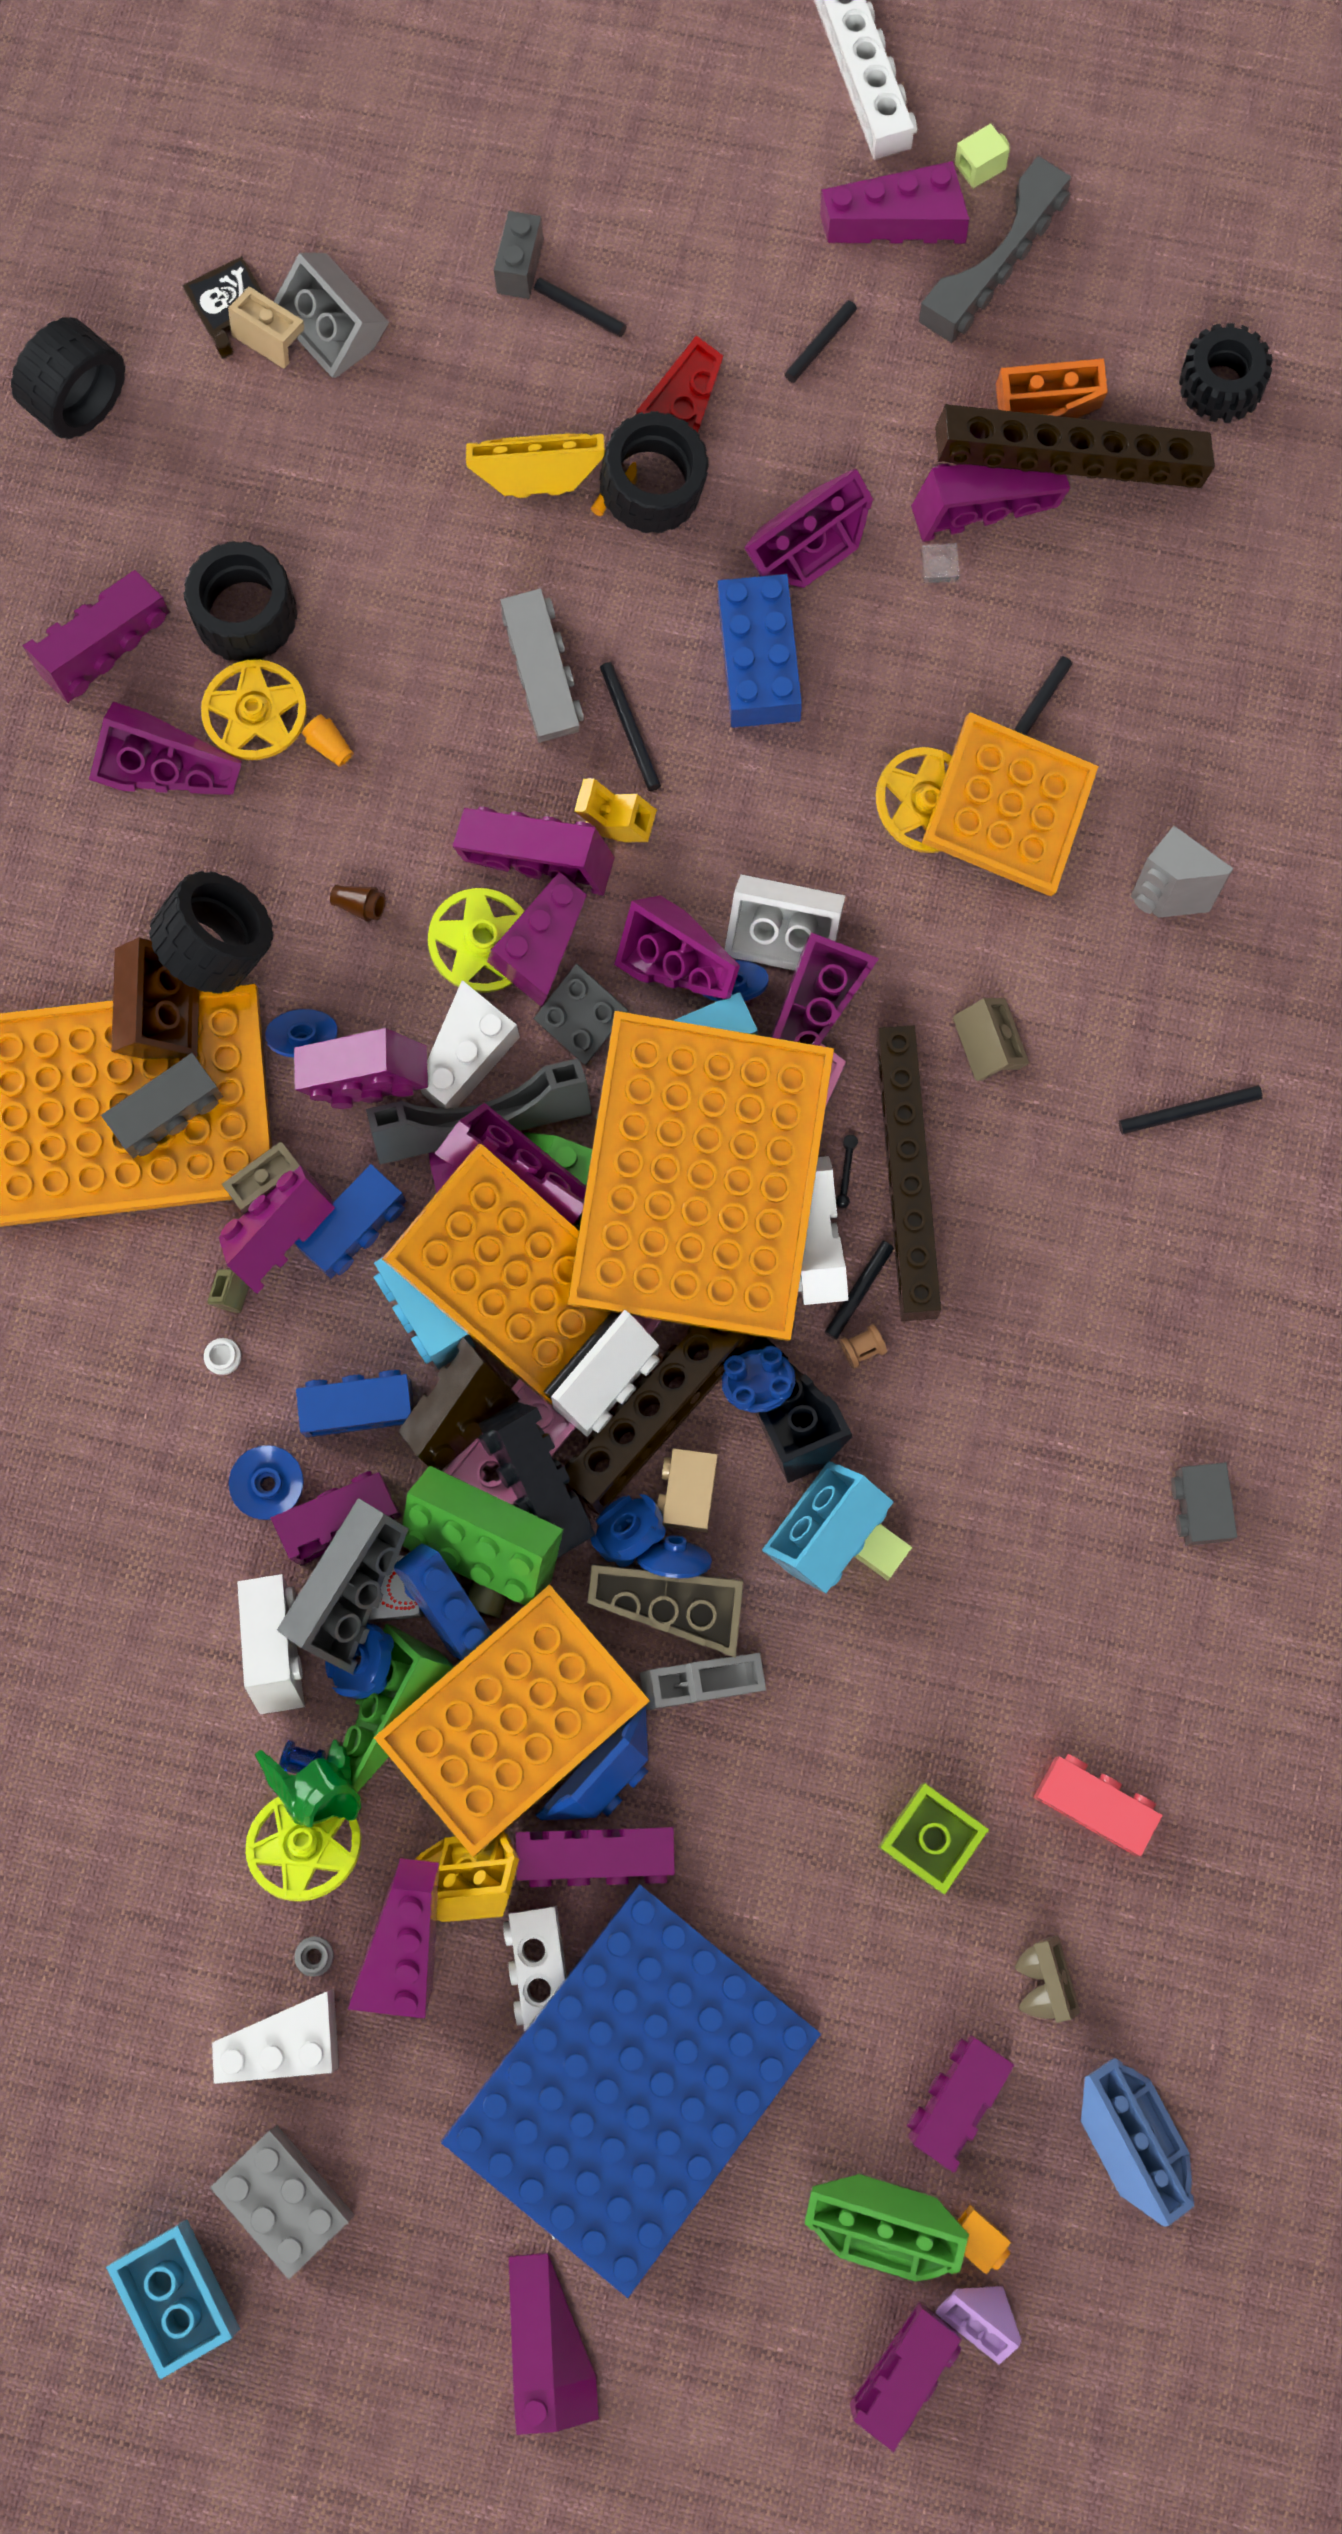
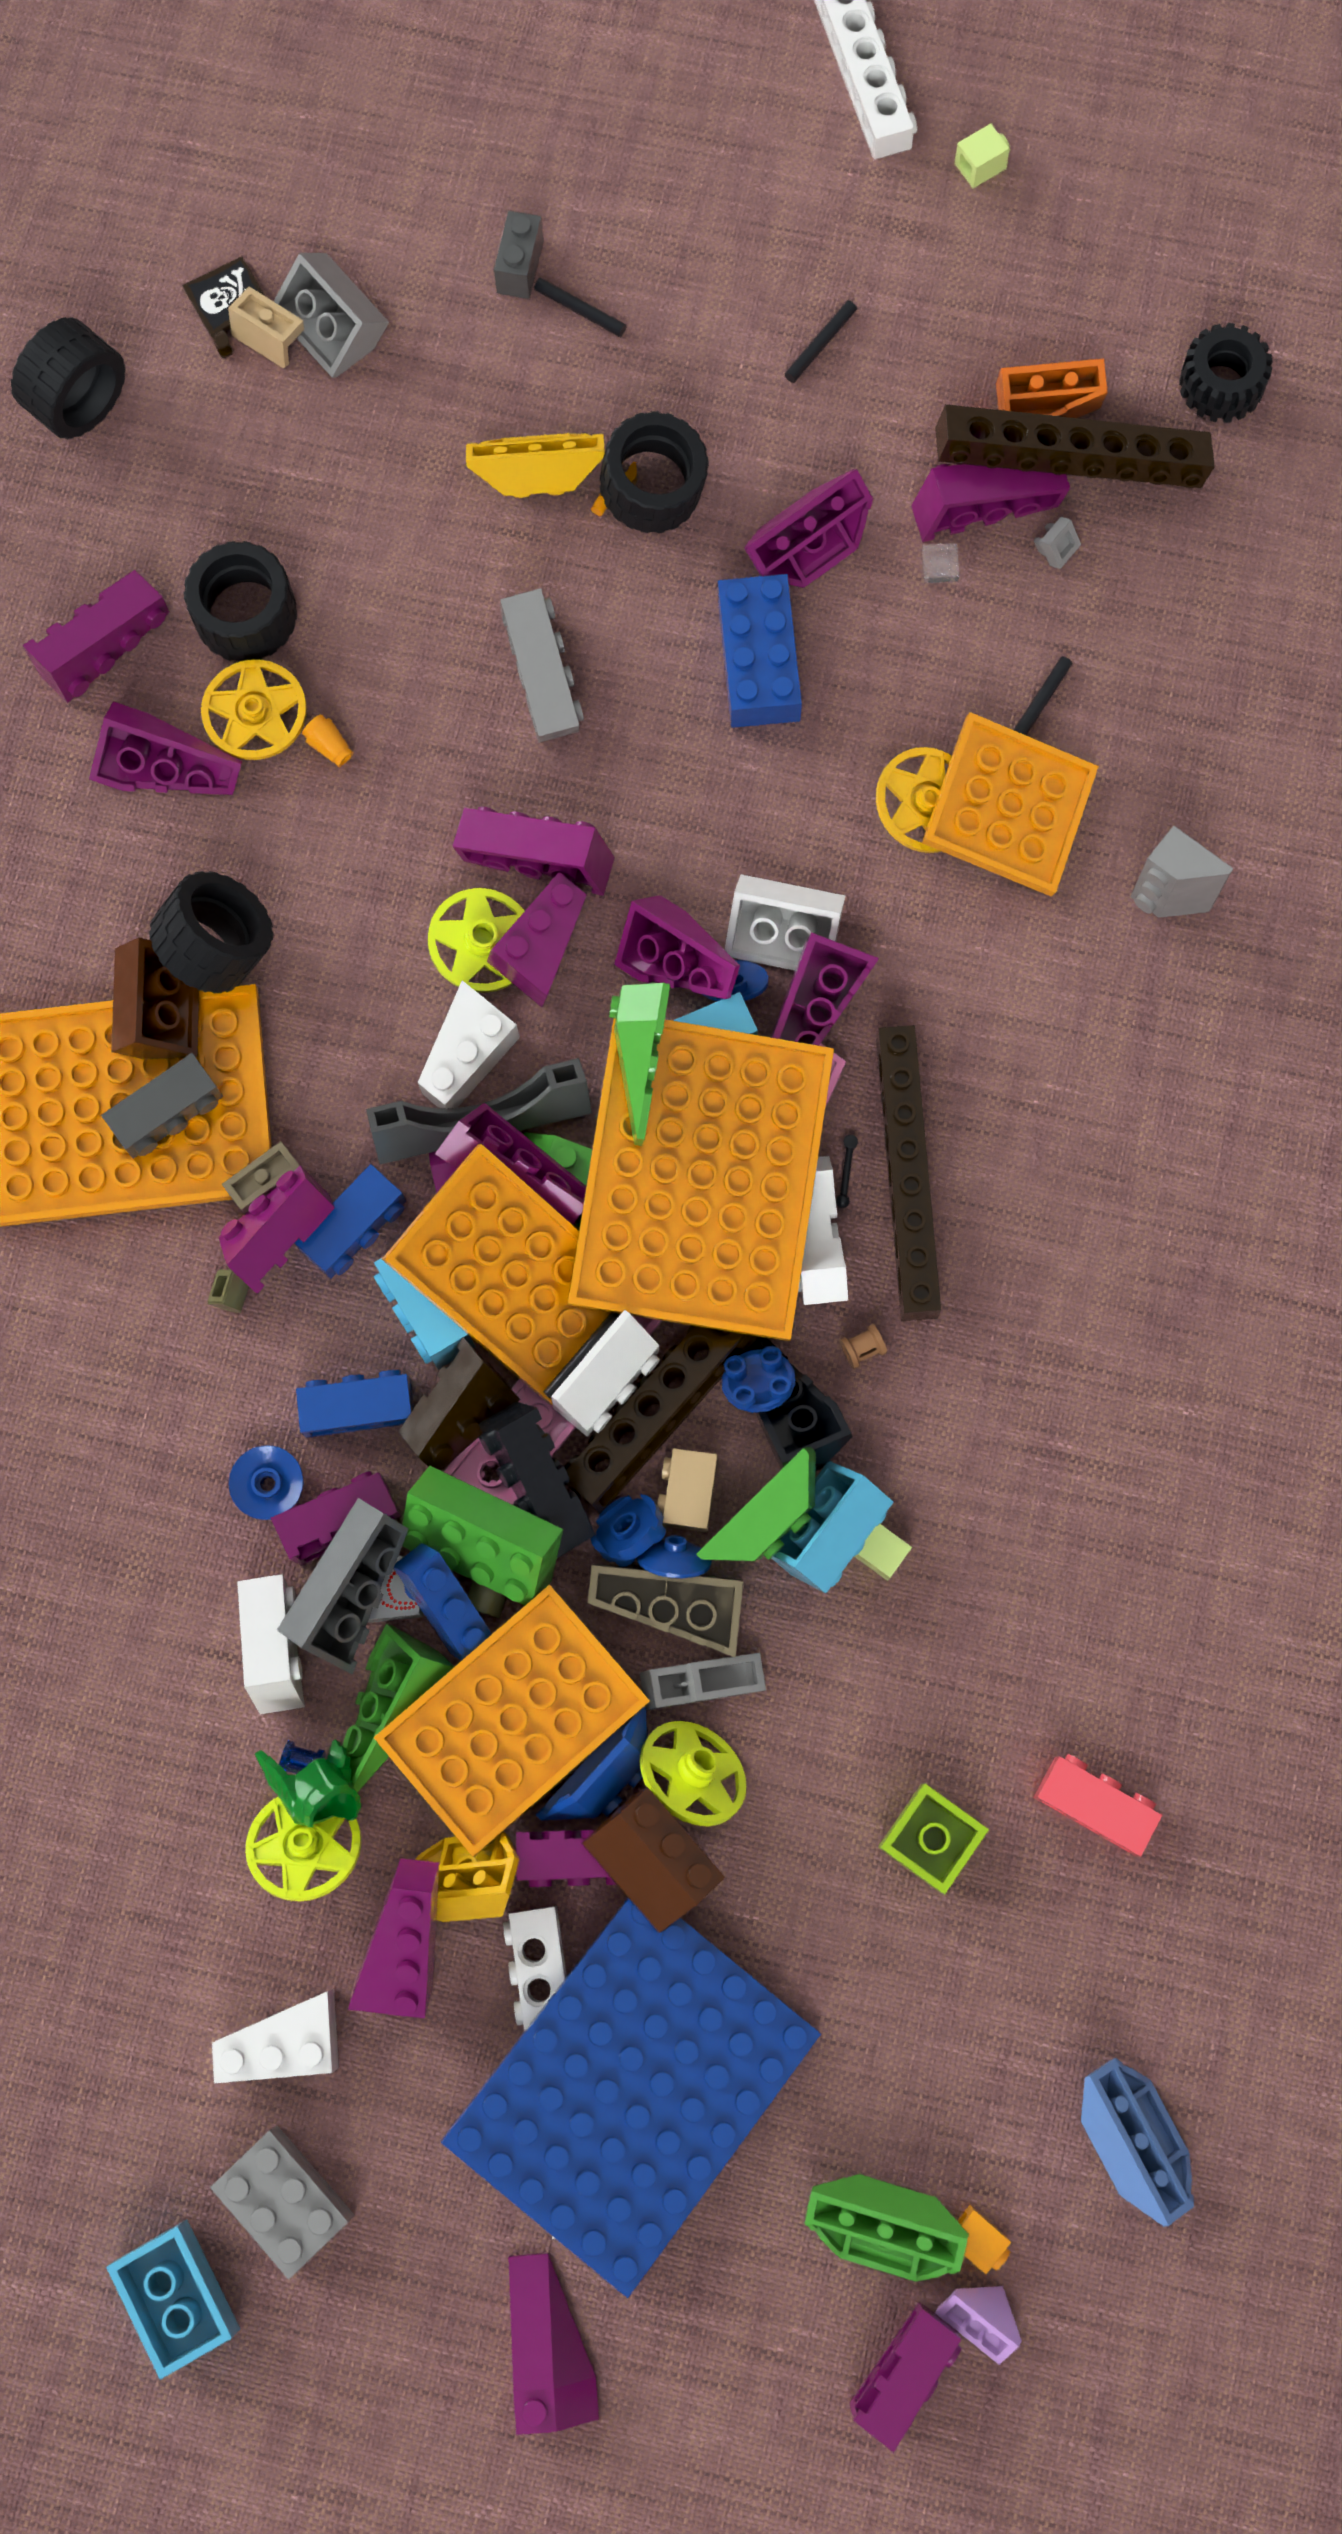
(222, 1356): white plate -> none
(299, 1029): blue dish -> none
(302, 1951): light grey plate -> none
(360, 901): reddish brown cone -> none
(361, 1068): magenta brick -> none
(371, 1673): blue plate -> none
(580, 1014): dark grey hinge -> none
(615, 816): yellow brick -> none
(630, 726): black bar -> none
(638, 1030): none -> bright green wedge
(653, 1860): none -> reddish brown slope
(687, 384): red wing -> none
(693, 1773): none -> neon yellow wheel
(769, 1515): none -> bright green wedge
(859, 1290): black bar -> none
(897, 207): magenta wedge -> none
(956, 298): dark grey arch -> none
(958, 2101): magenta wedge -> none
(990, 1038): dark tan panel -> none
(1057, 1996): dark tan tile -> none
(1058, 542): none -> light grey tile
(1190, 1109): black bar -> none
(1204, 1504): dark grey brick -> none

